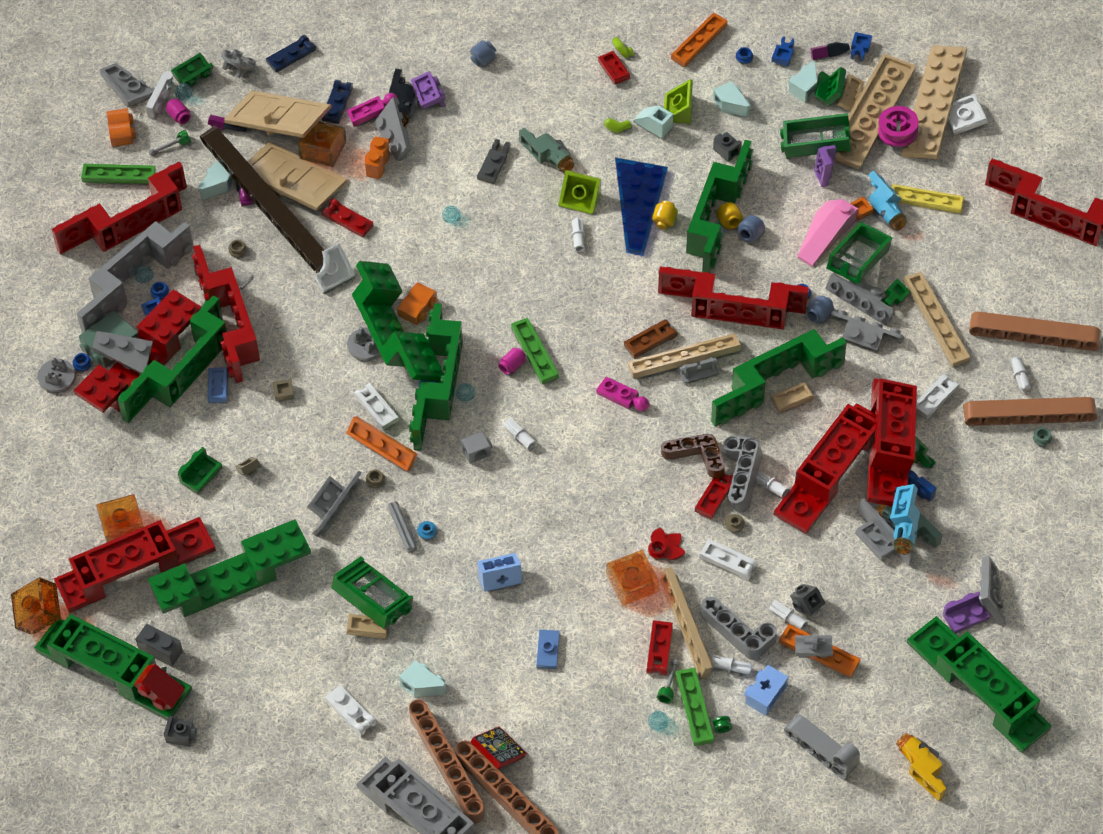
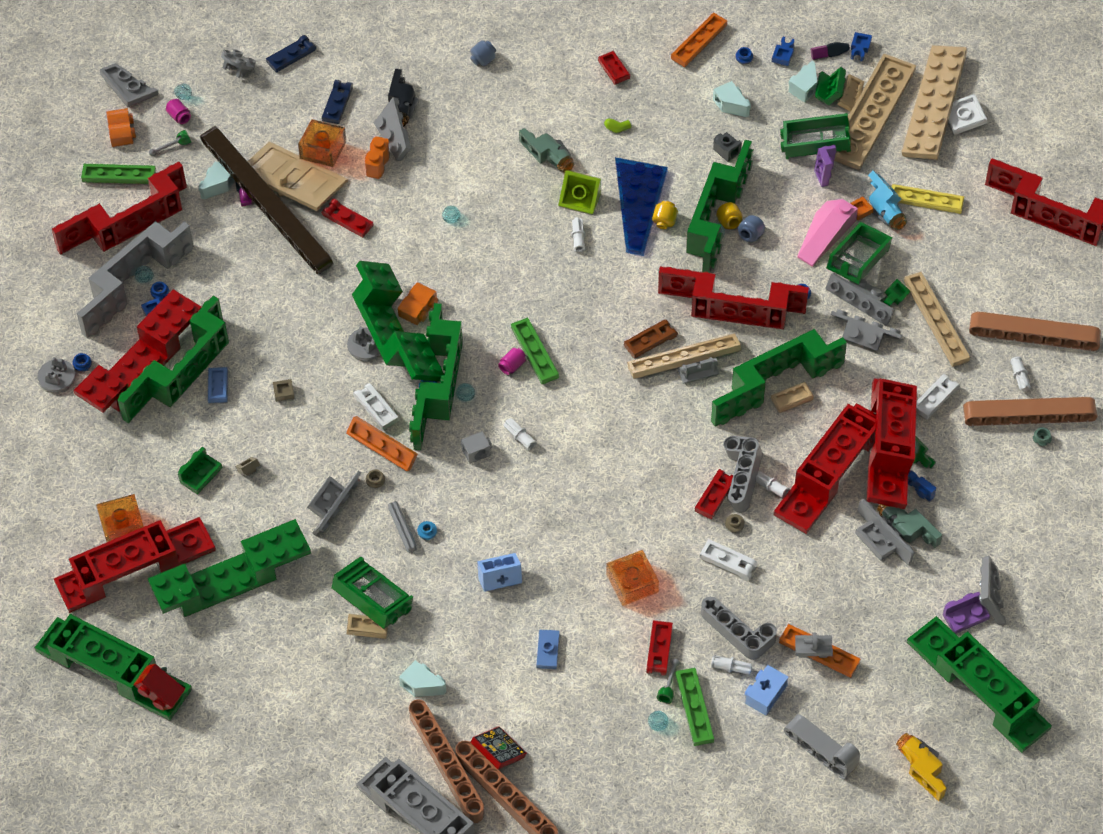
(35, 606): clear orange brick -> none
(113, 324): sand green brick -> none
(128, 351): light grey wing -> none
(159, 644): dark grey brick -> none
(160, 94): white plate -> none
(183, 737): dark grey brick -> none
(192, 70): green bracket -> none
(220, 124): magenta piece -> none
(237, 248): dark tan plate -> none
(240, 344): red bracket -> none
(243, 277): clear plate -> none
(277, 114): tan door -> none
(335, 268): white tile -> none
(350, 710): white plate -> none
(369, 109): dark pink plate -> none
(427, 90): medium lavender bracket -> none
(493, 162): dark grey hinge -> none
(621, 48): lime arm -> none
(622, 394): dark pink plate -> none
(655, 120): light aqua slope -> none
(666, 543): red plate -> none
(680, 102): lime slope -> none
(686, 623): tan plate -> none
(703, 449): reddish brown beam -> none
(722, 724): green bush -> none
(788, 615): white axle -> none
(807, 599): dark grey brick -> none
(820, 309): sand blue head -> none
(888, 126): dark pink wheel -> none
(906, 518): medium azure plate -> none

